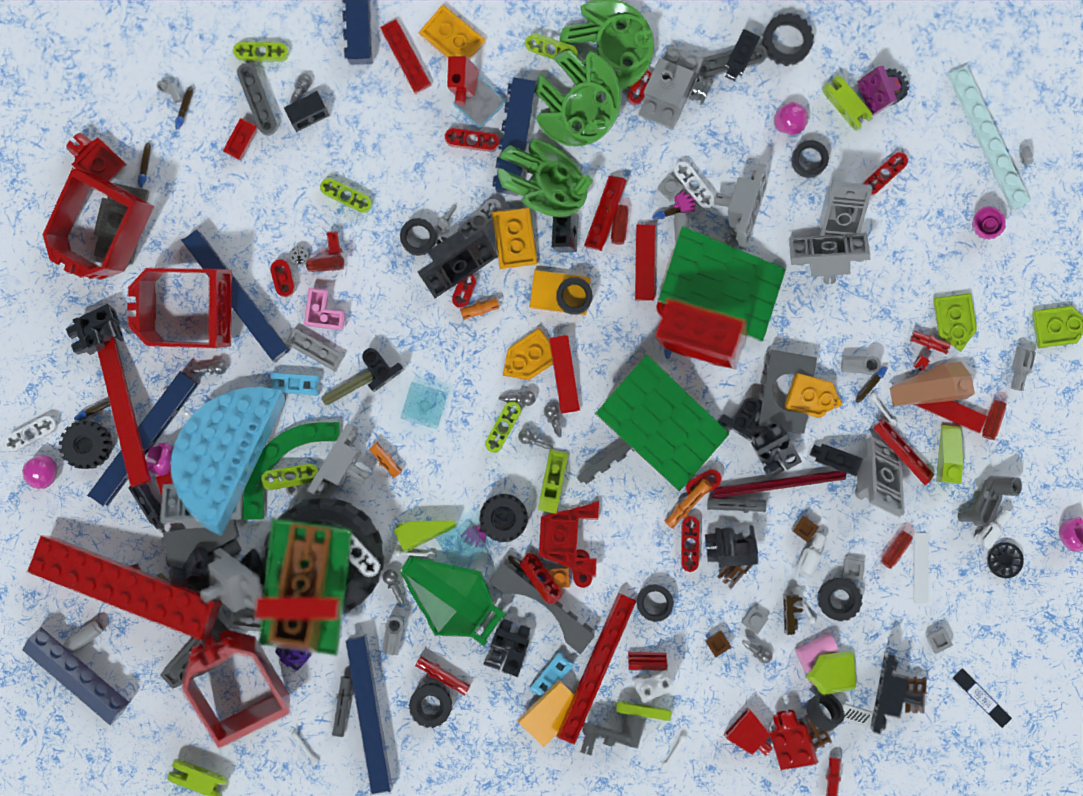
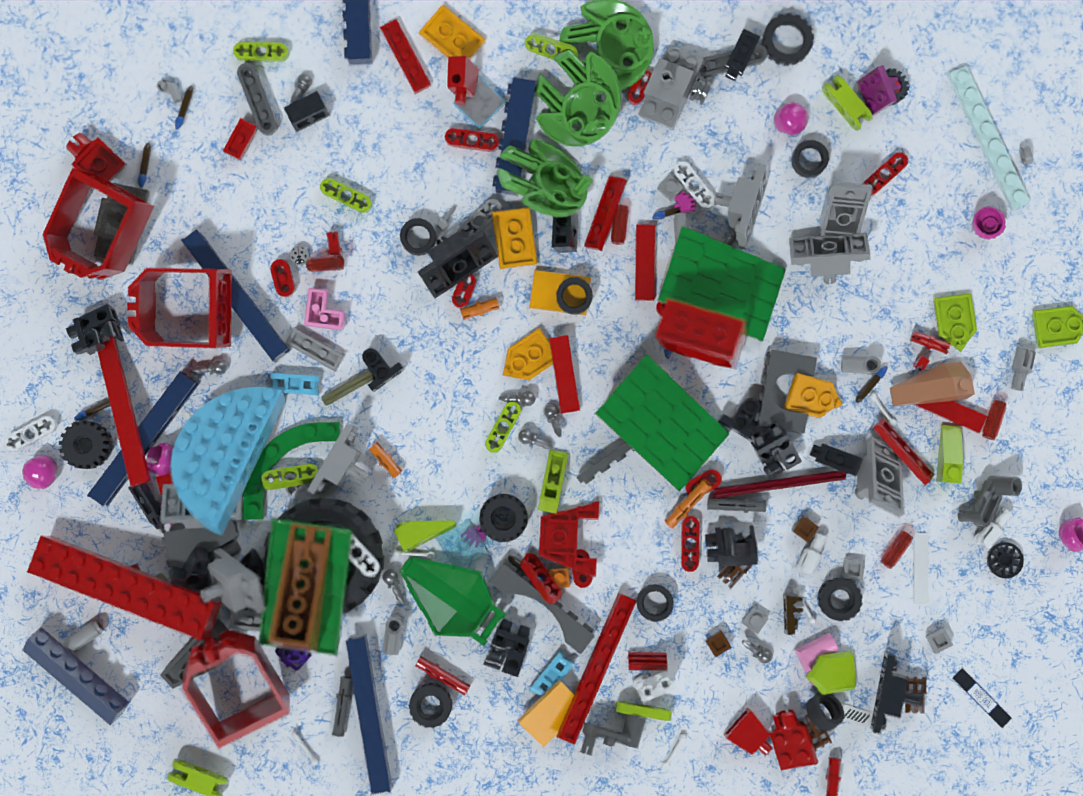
(297, 608): red tile -> none
(424, 405): clear light blue plate -> none

